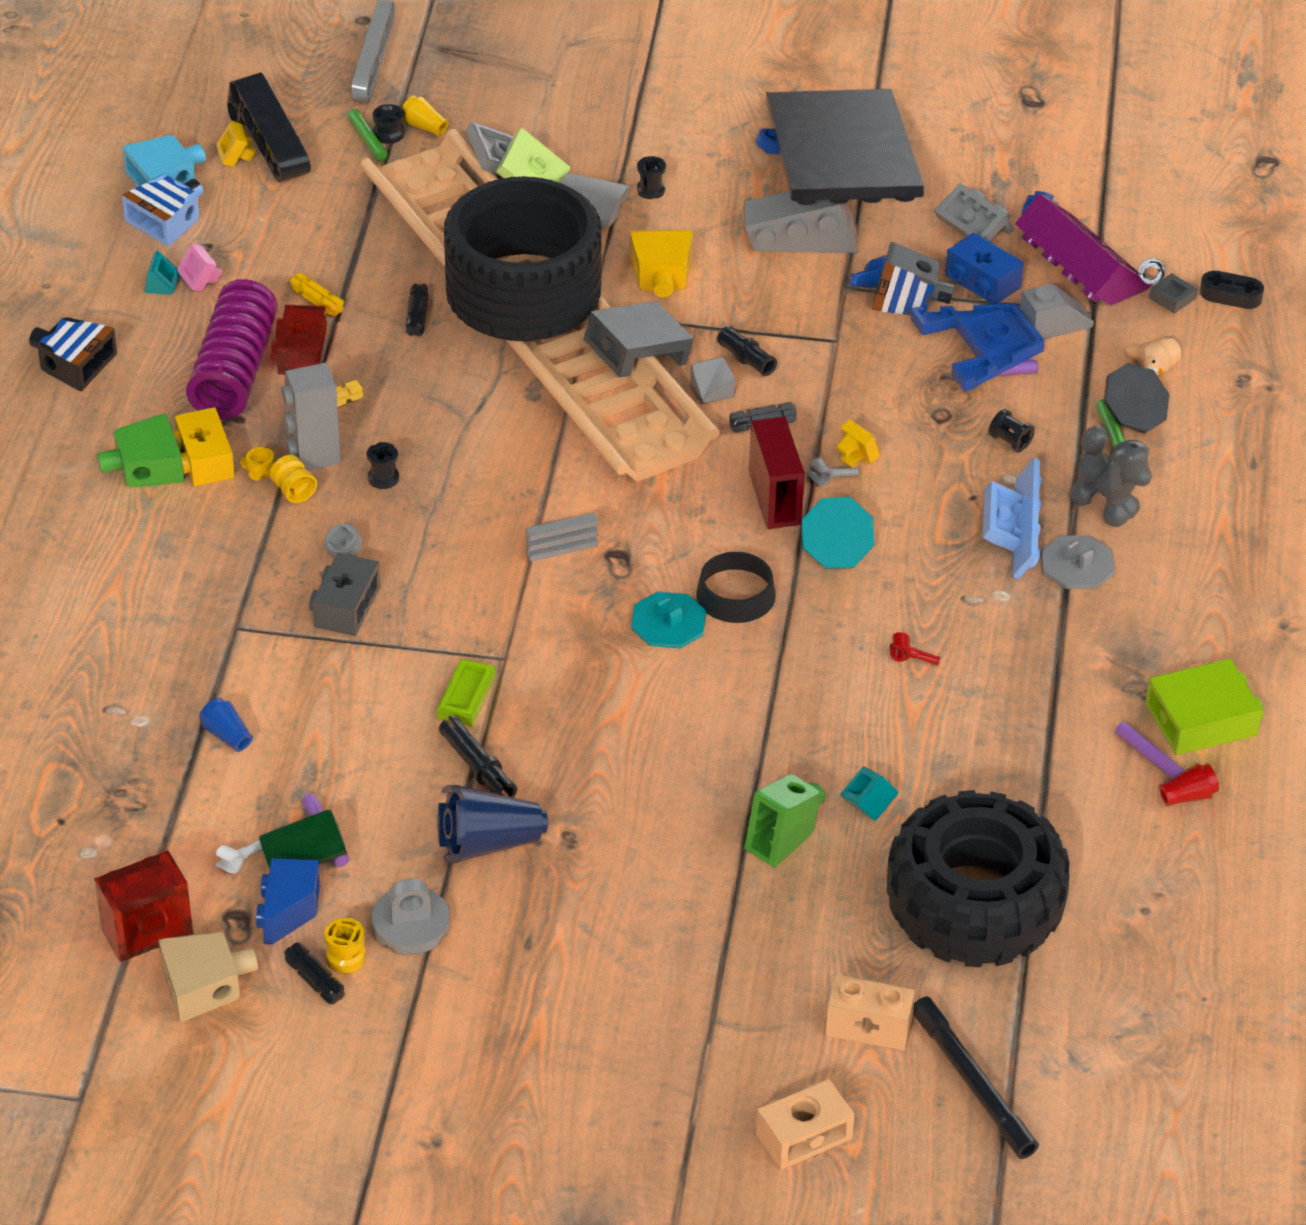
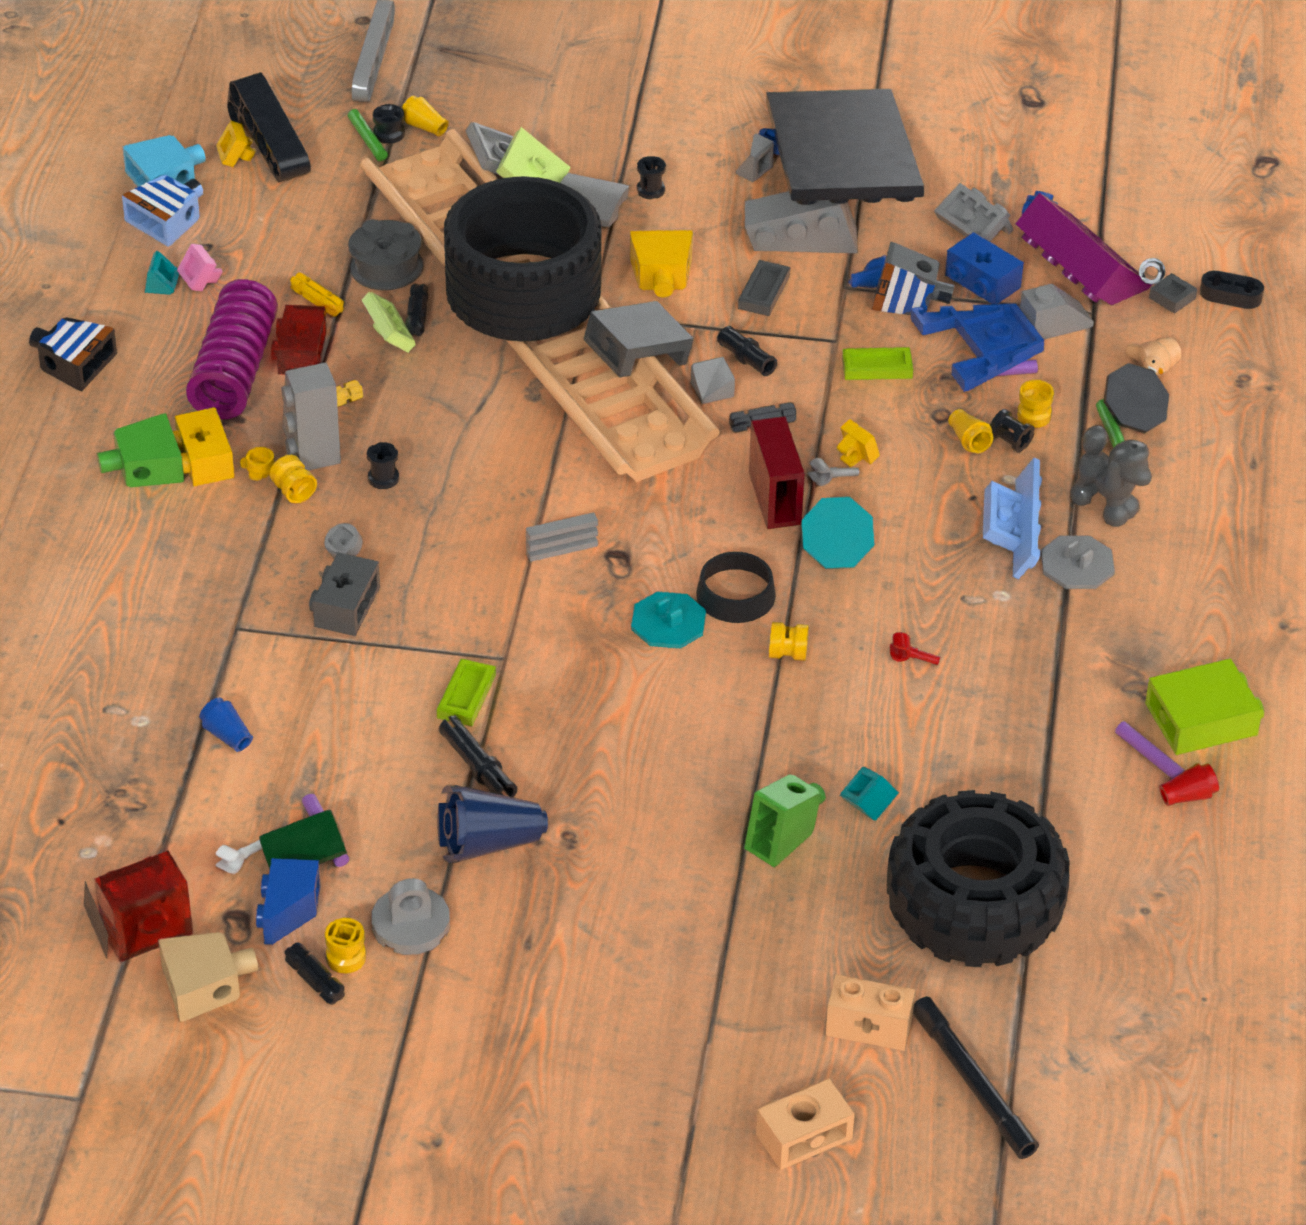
(95, 919): none -> sticker
(385, 254): none -> dark grey wheel
(388, 322): none -> yellowish green plate
(759, 160): none -> light grey slope
(764, 288): none -> dark grey tile
(788, 641): none -> yellow wheel
(877, 363): none -> lime tile
(972, 432): none -> yellow cone
(1035, 403): none -> yellow wheel

